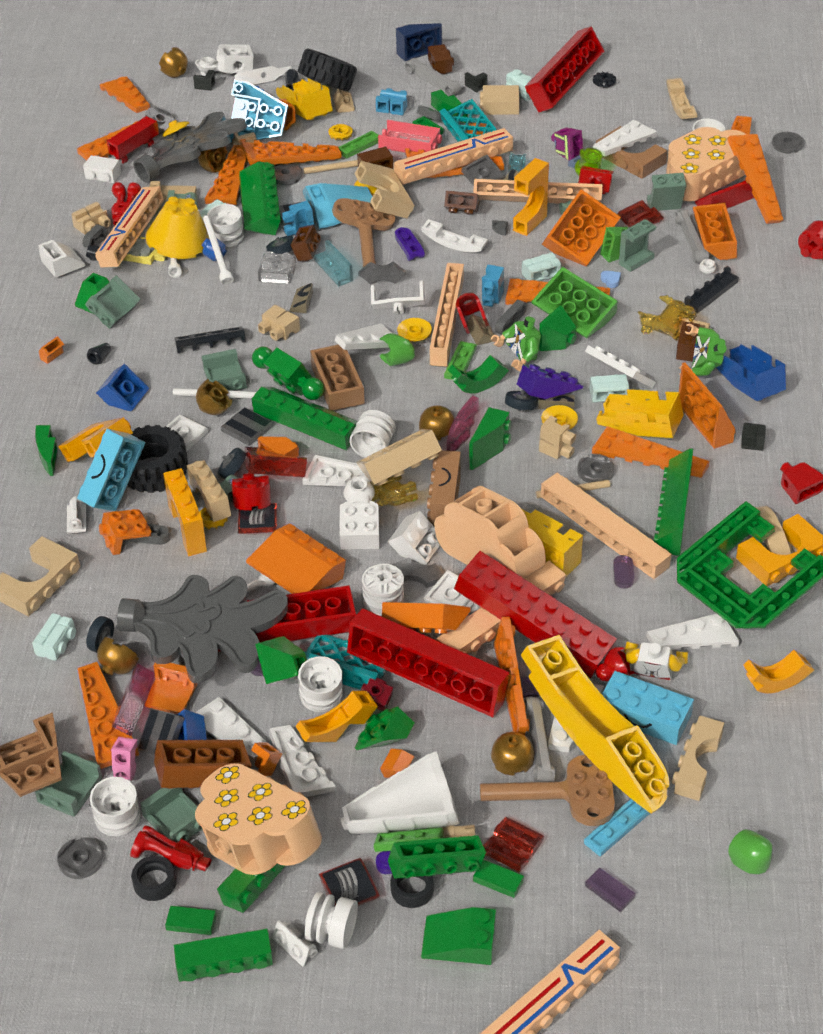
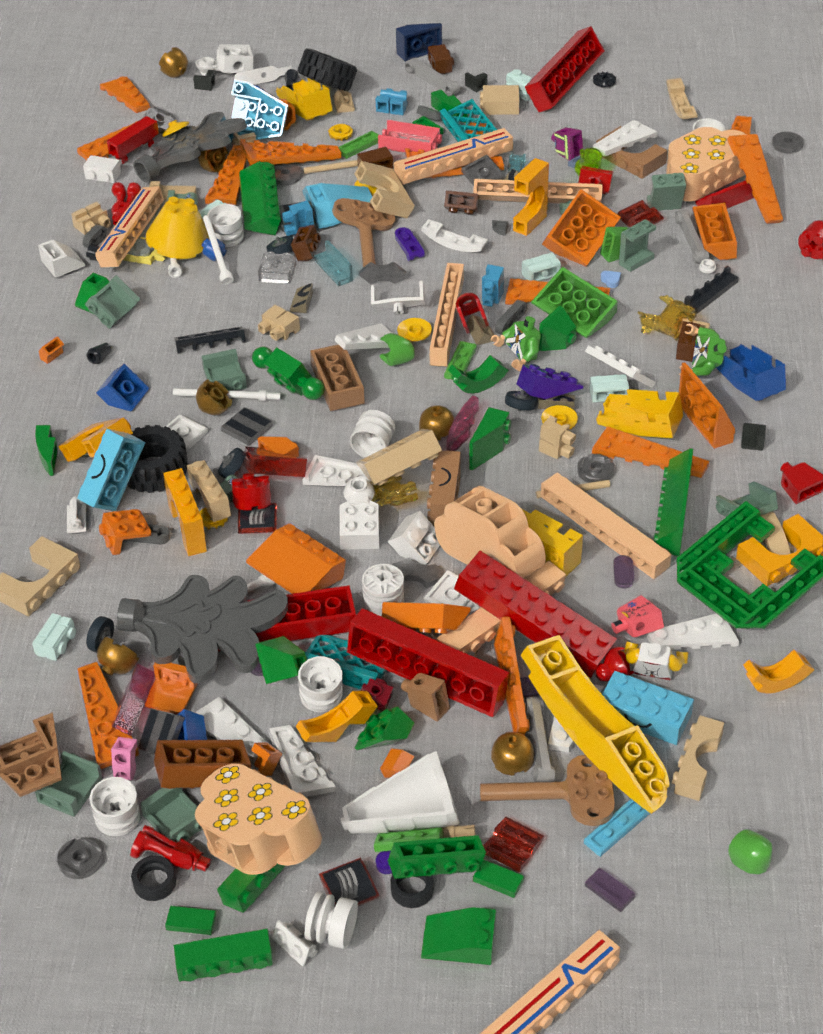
(304, 416): green slope -> none
(427, 695): none -> medium nougat torso
(638, 618): none -> coral torso
(760, 497): none -> sand green panel

